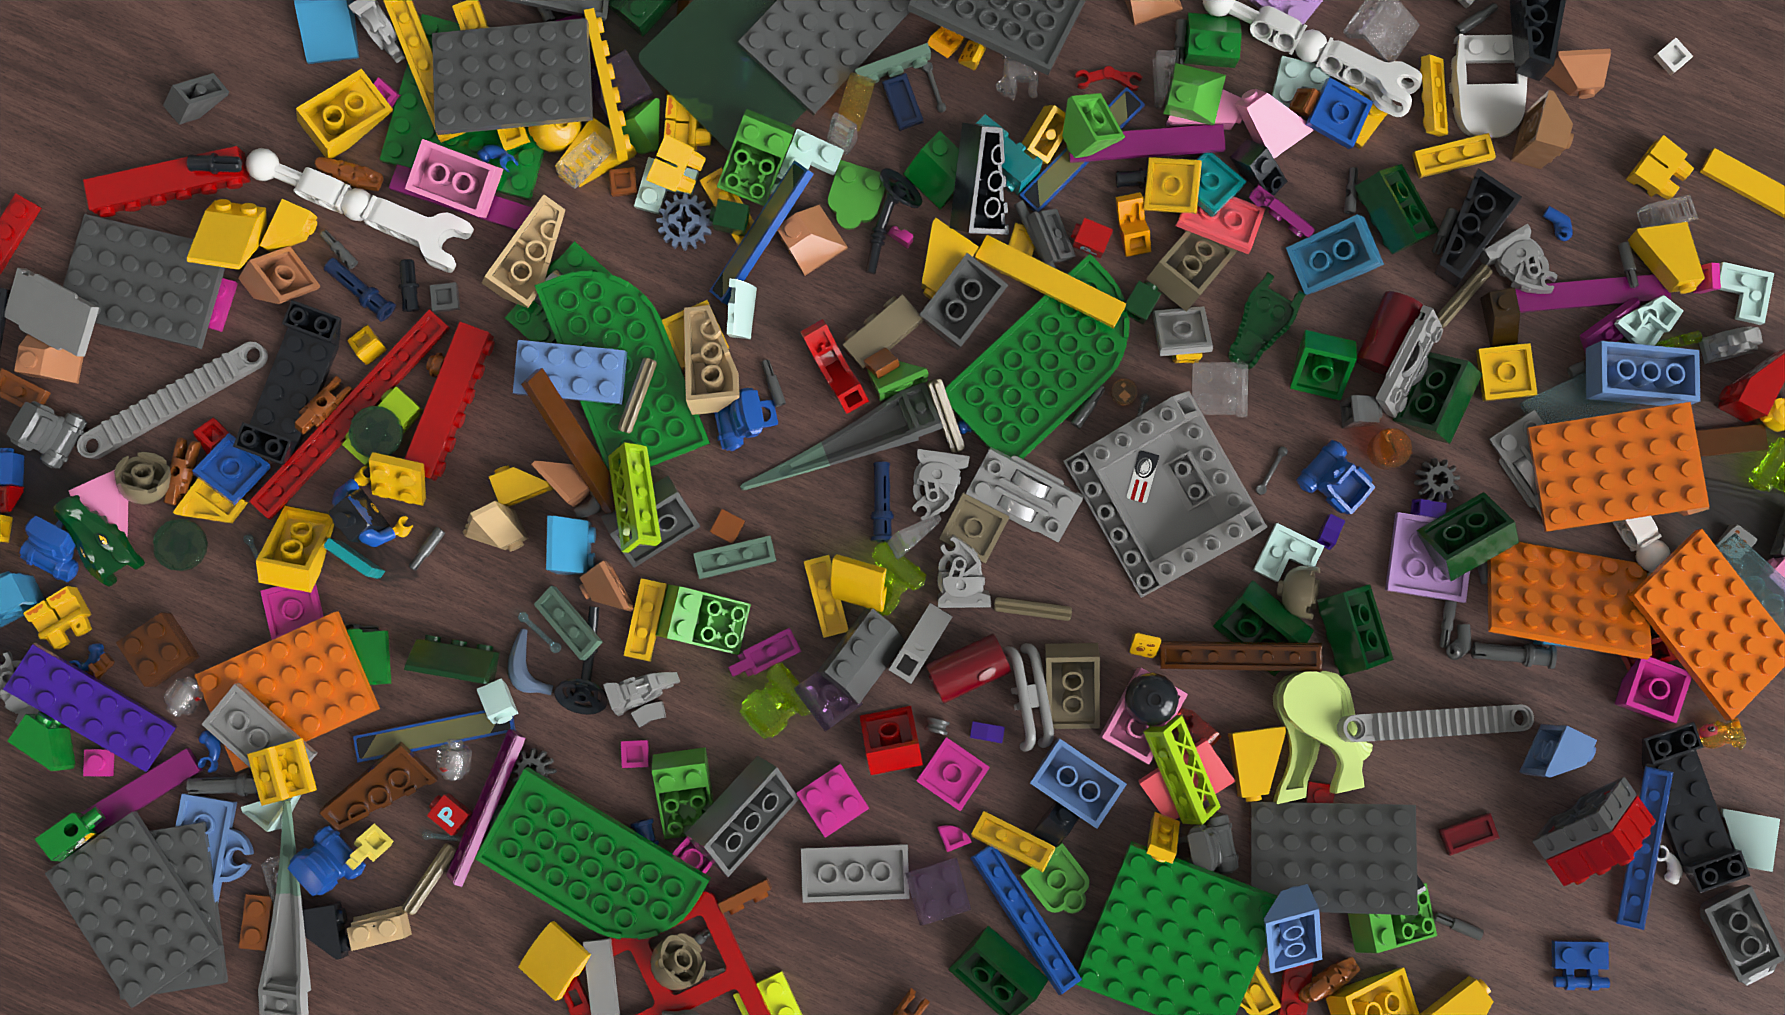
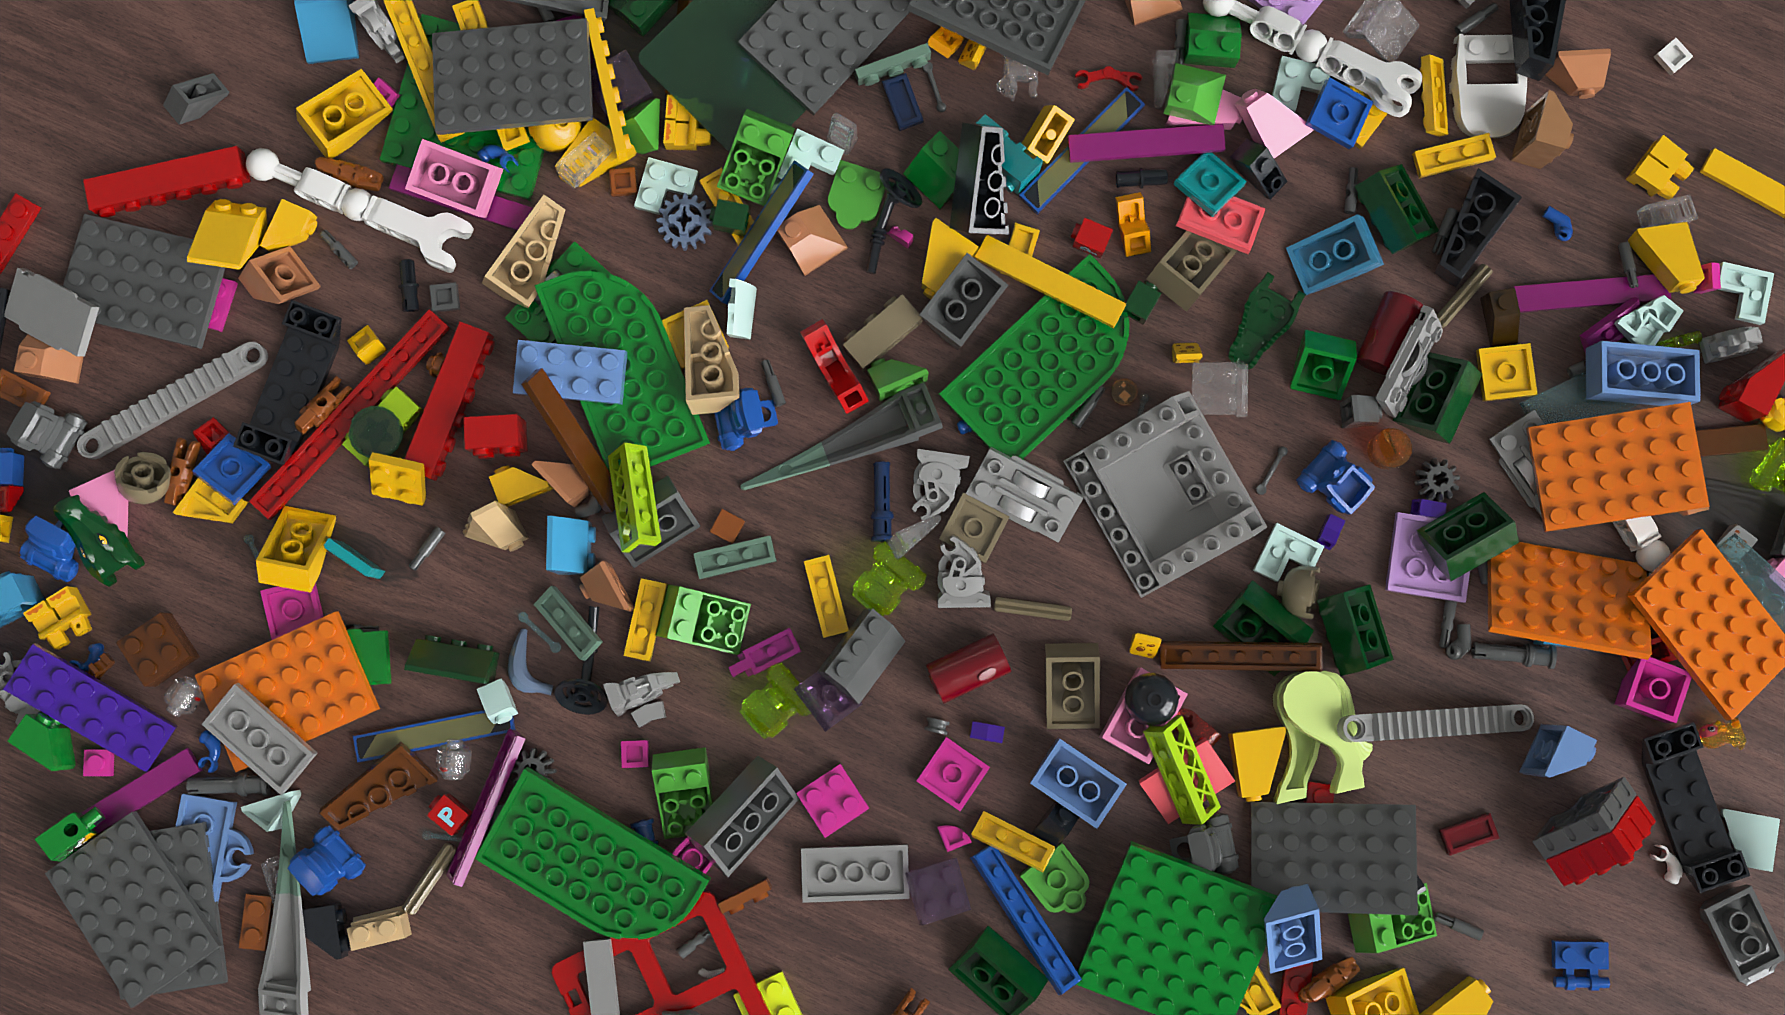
(180, 545): clear green tile -> none
(214, 163): black axle -> none
(281, 772): yellow slope -> none
(360, 518): torso -> none
(368, 296): dark blue pin -> none
(369, 844): light yellow plate -> none
(495, 435): none -> red brick
(554, 960): yellow slope -> none
(637, 395): dark tan axle -> none
(670, 176): yellow hips -> none
(677, 962): dark tan cylinder -> none
(856, 98): clear yellow plate -> none
(858, 582): yellow slope -> none
(881, 363): dark orange tile -> none
(891, 740): red slope -> none
(920, 643): light grey slope -> none
(946, 415): axle -> none
(1023, 213): dark grey bar -> none
(1031, 696): light grey piece -> none
(1051, 236): dark grey plate -> none
(1089, 125): bright green slope -> none
(1142, 476): sticker -> none
(1163, 838): yellow plate -> none
(1172, 185): yellow tile -> none
(1182, 331): light grey tile -> none
(1279, 210): magenta hinge -> none
(1304, 101): dark orange tile -> none
(1520, 261): light grey piece -> none
(1641, 870): blue tile -> none

